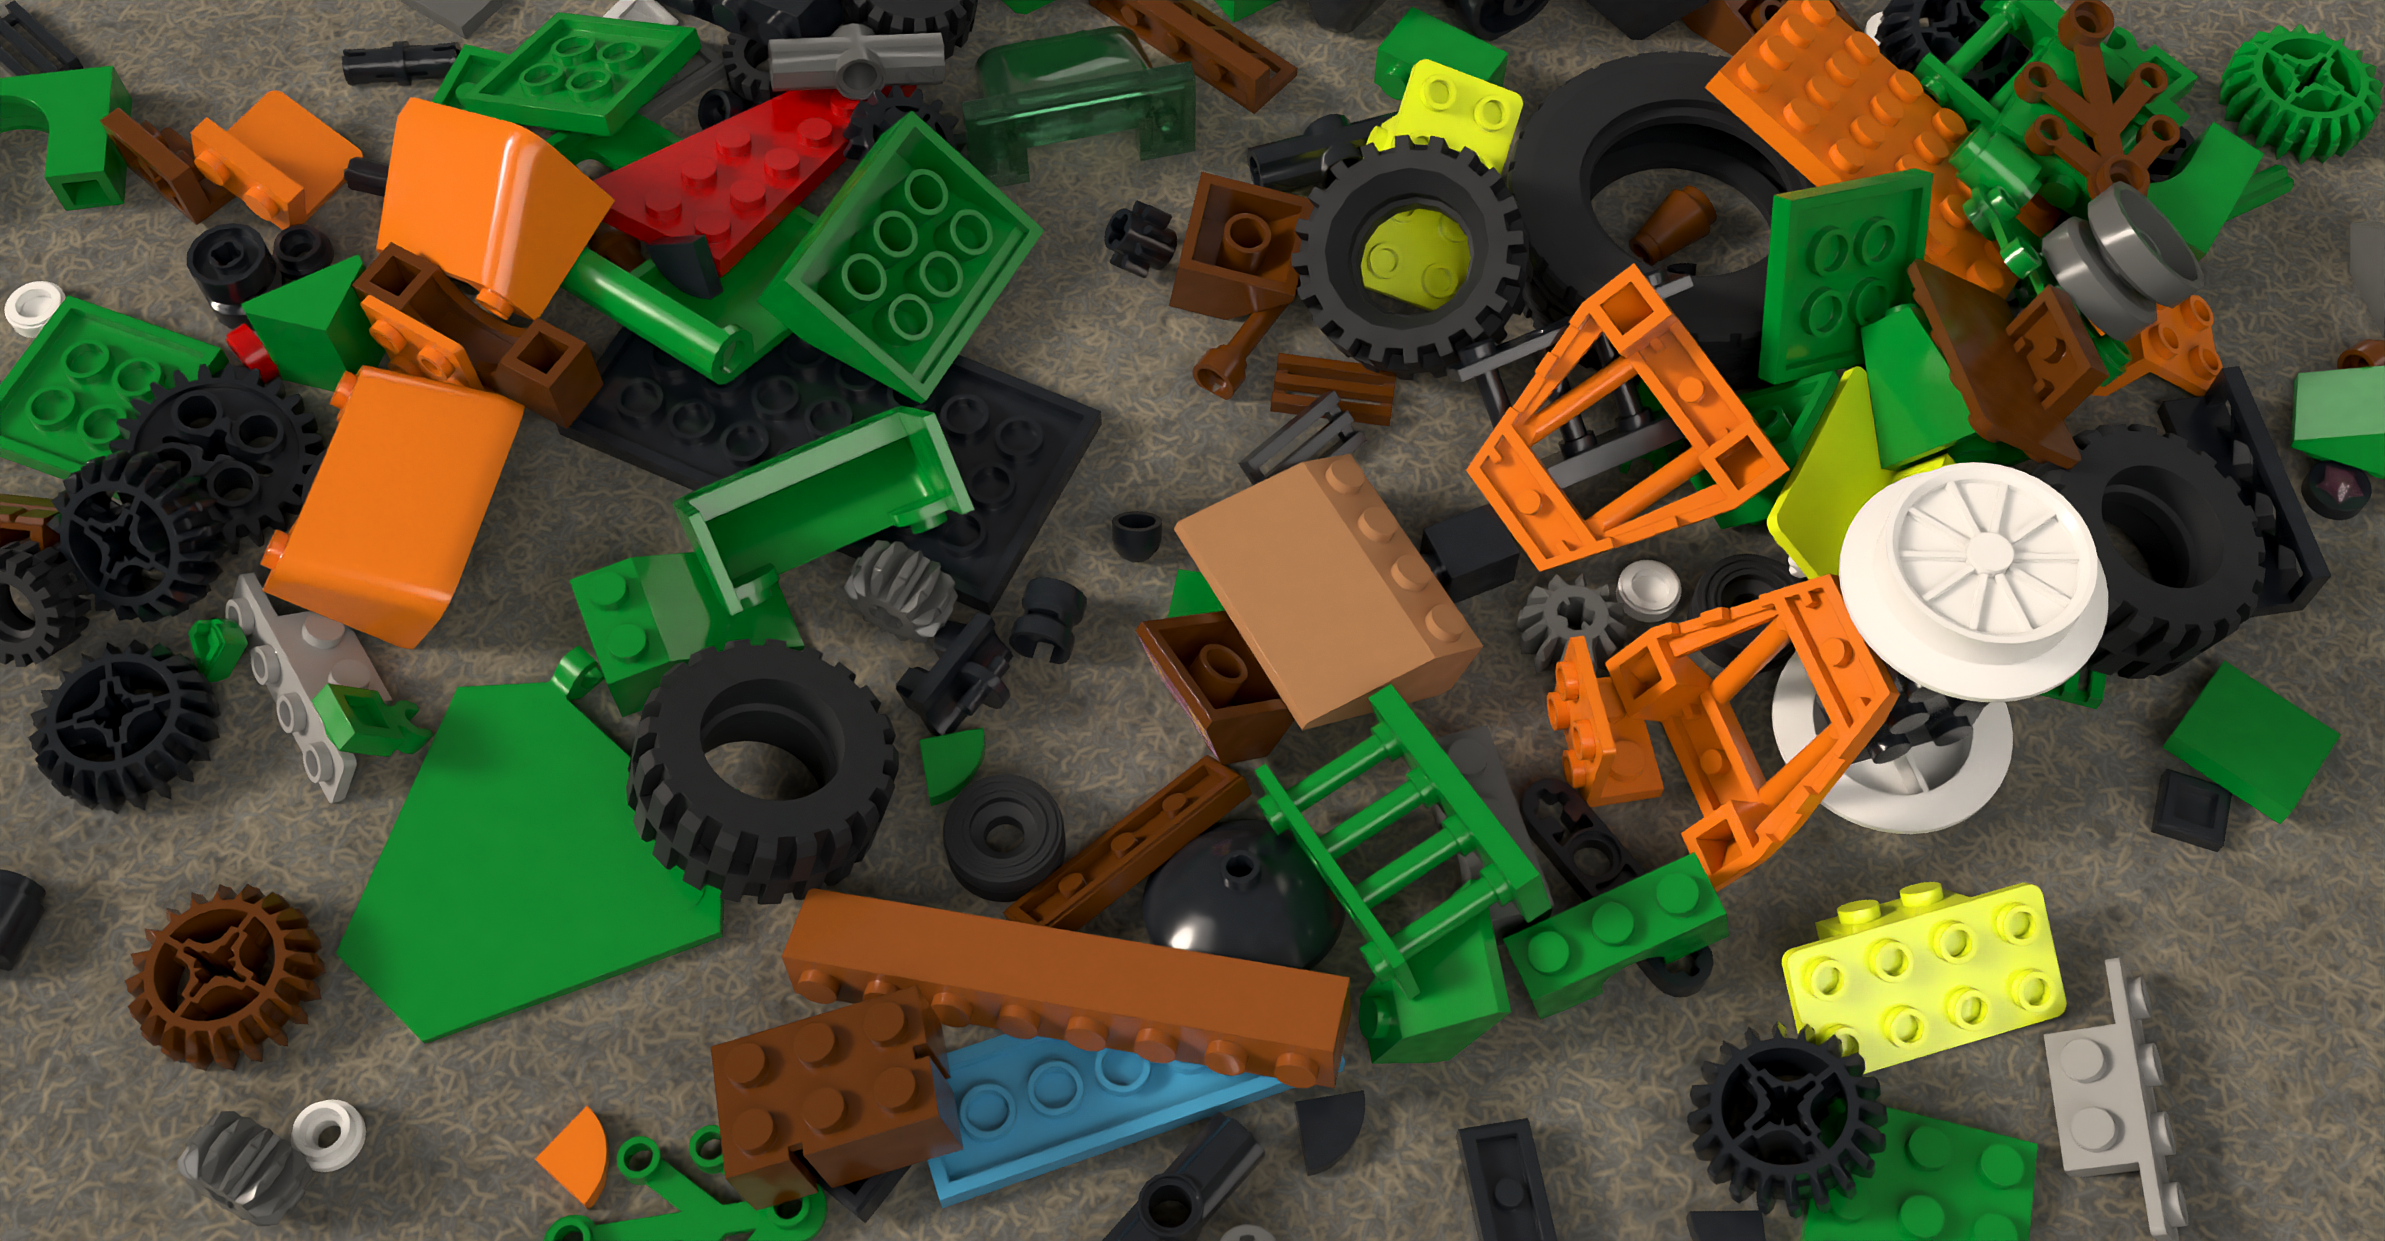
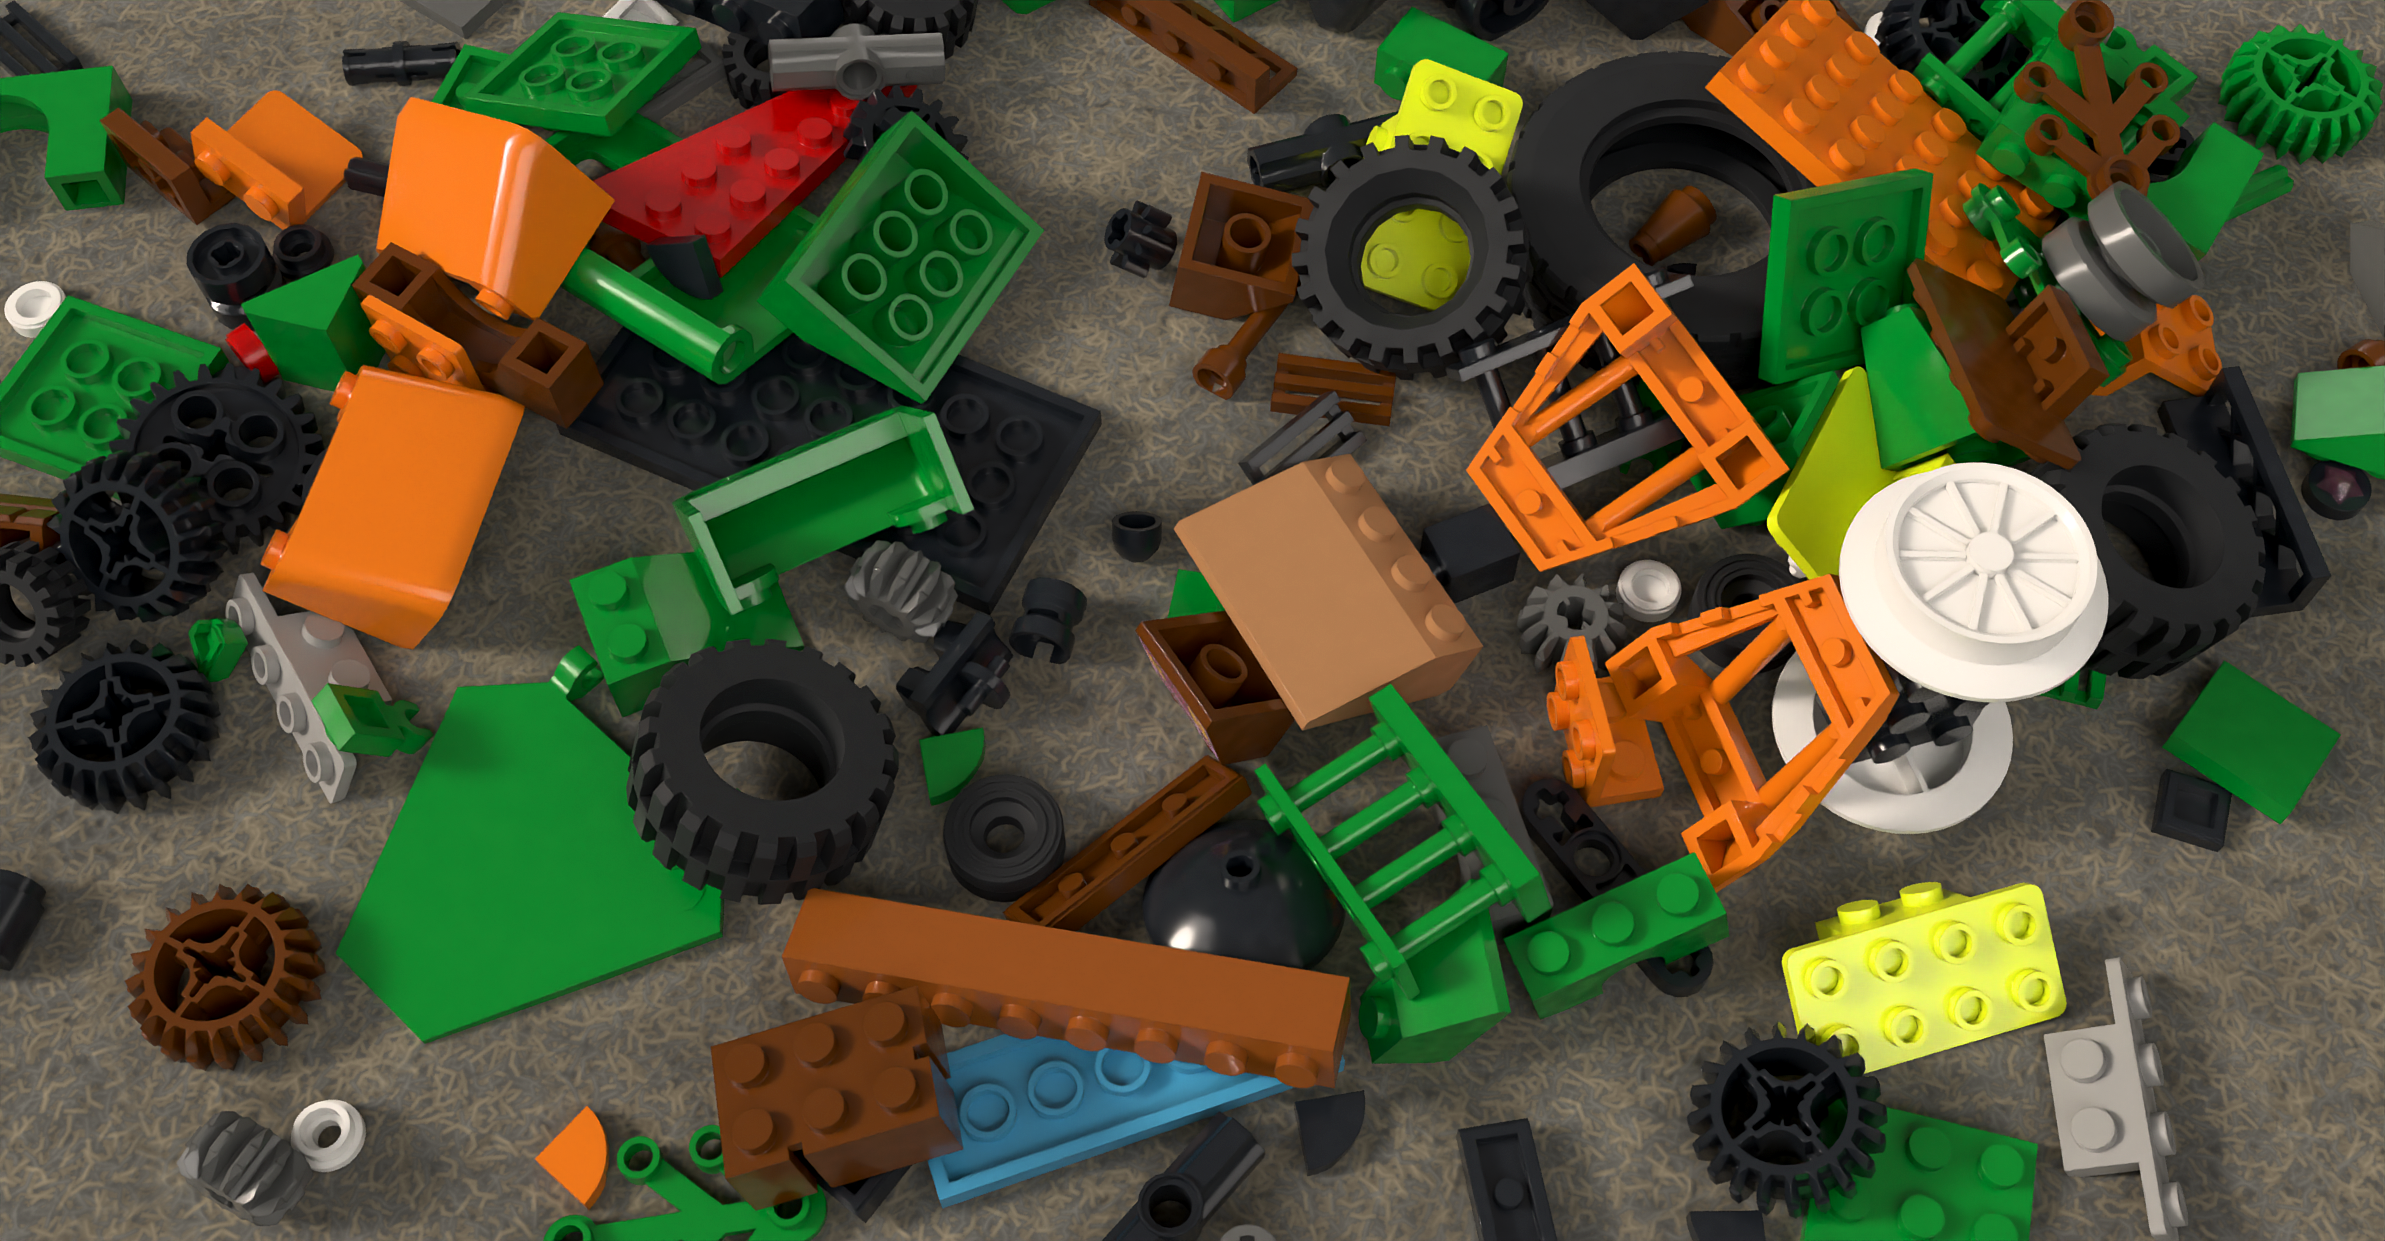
(711, 104): black hinge -> none
(1072, 91): clear green windscreen -> none
(1994, 161): green brick -> none

